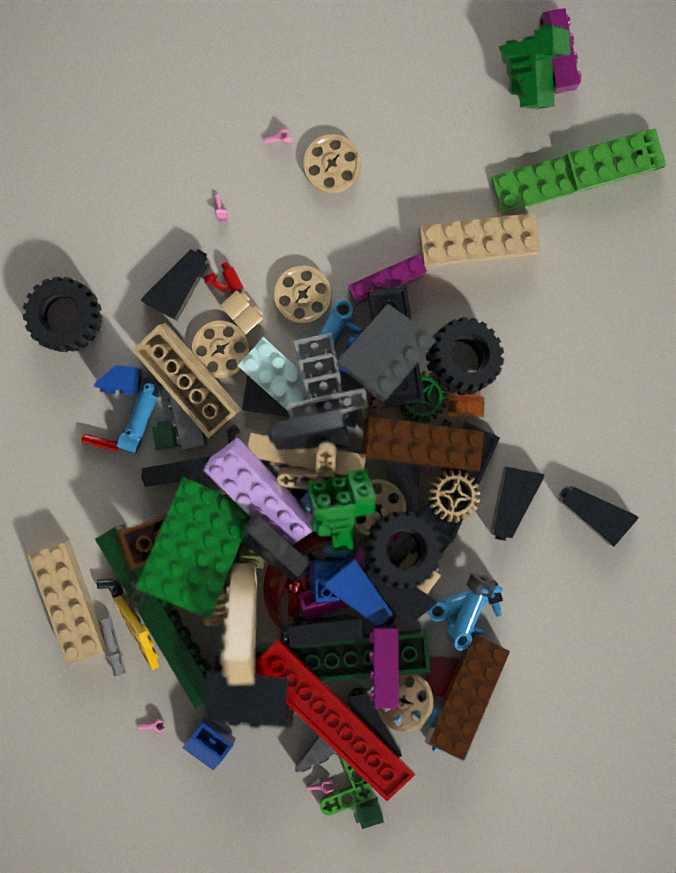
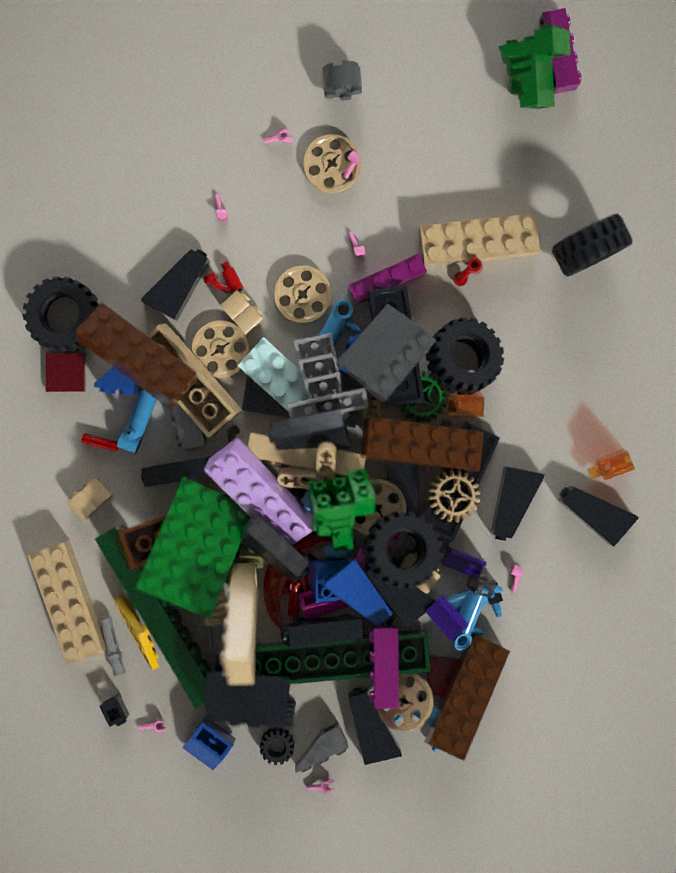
(65, 372): none -> dark red tile
(89, 499): none -> tan brick
(110, 715): none -> black brick
(111, 584): black arm -> none
(136, 356): none -> reddish brown brick
(138, 596): clear smoke arm -> none
(164, 436): clear green brick -> none
(273, 756): none -> black tyre
(335, 722): red plate -> none
(342, 80): none -> dark grey brick
(354, 791): bright green beam -> none
(355, 158): none -> bright pink hand
(358, 251): none -> bright pink hand
(369, 813): clear green brick -> none
(447, 618): none -> dark purple panel
(463, 562): none -> dark purple panel
(474, 266): none -> red plant
(517, 572): none -> bright pink hand
(579, 171): bright green hinge -> none
(592, 244): none -> black tyre
(619, 461): none -> clear orange torso

